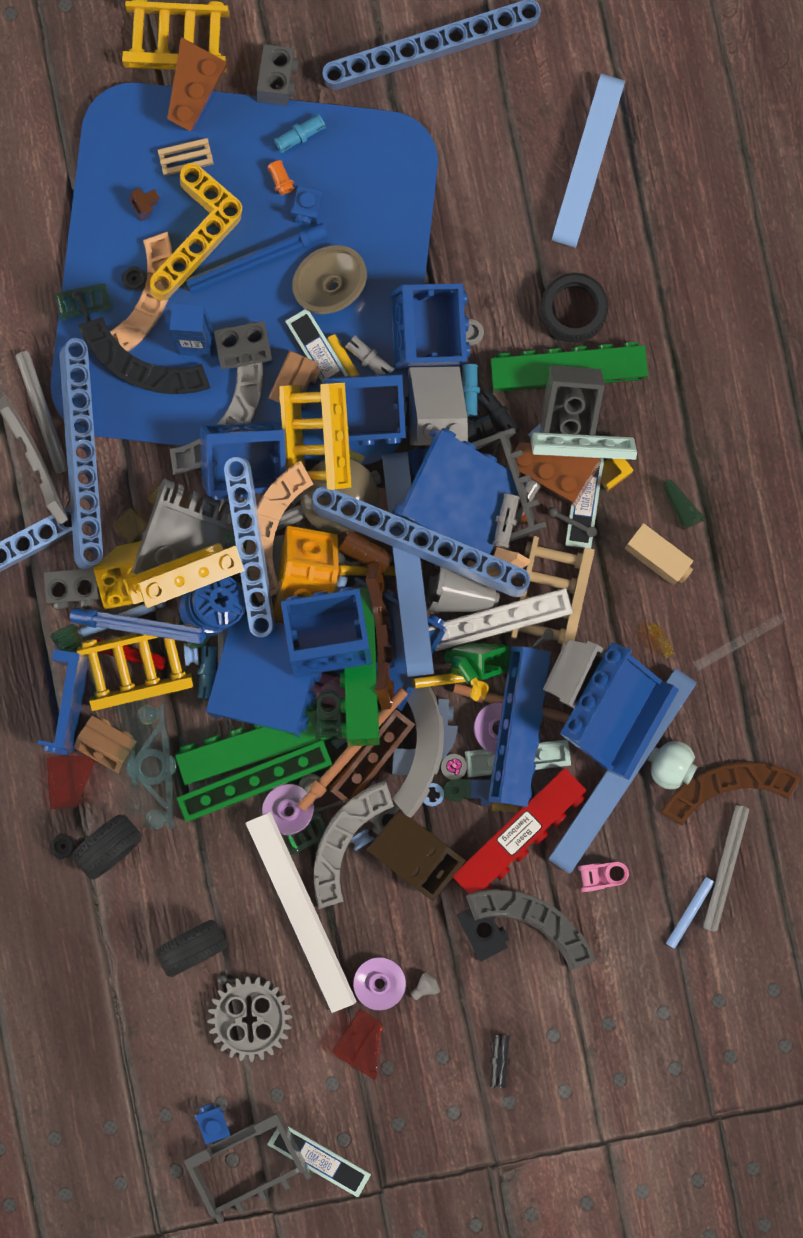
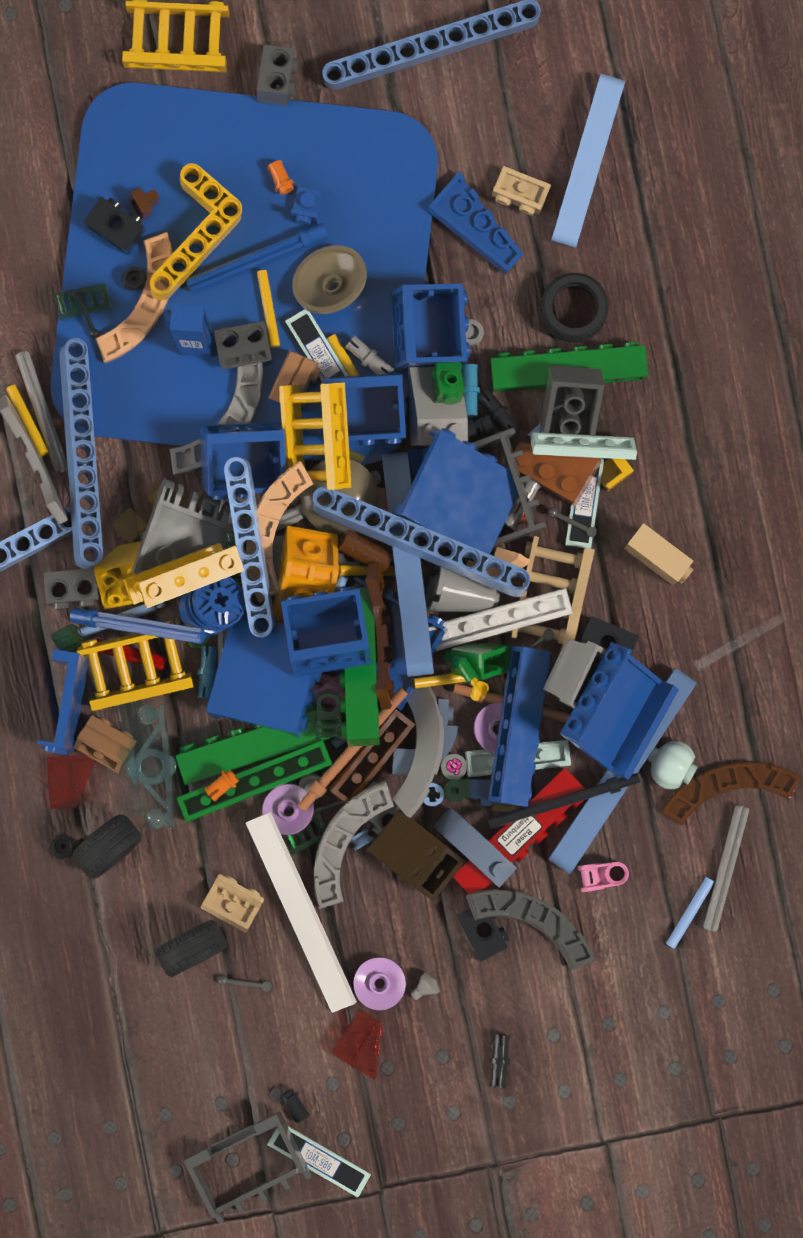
(27, 420): none -> yellow bar
(122, 238): none -> black brick
(137, 371): black tile -> none
(184, 147): tan tile -> none
(191, 655): light blue bush -> none
(193, 83): dark orange wedge -> none
(212, 1123): blue bracket -> none
(222, 784): none -> orange pin
(225, 1019): light grey gear -> none
(232, 902): none -> tan bracket
(268, 308): none -> yellow bar
(294, 1105): none -> black pin
(299, 133): dark azure pin -> none
(447, 383): none -> green brick
(468, 218): none -> blue wing
(474, 847): none -> sand blue arch
(502, 538): light grey pin -> none
(520, 191): none -> tan bracket
(598, 628): none -> black brick
(612, 785): none -> black bar
(661, 640): clear yellow tile -> none
(686, 512): clear green slope -> none

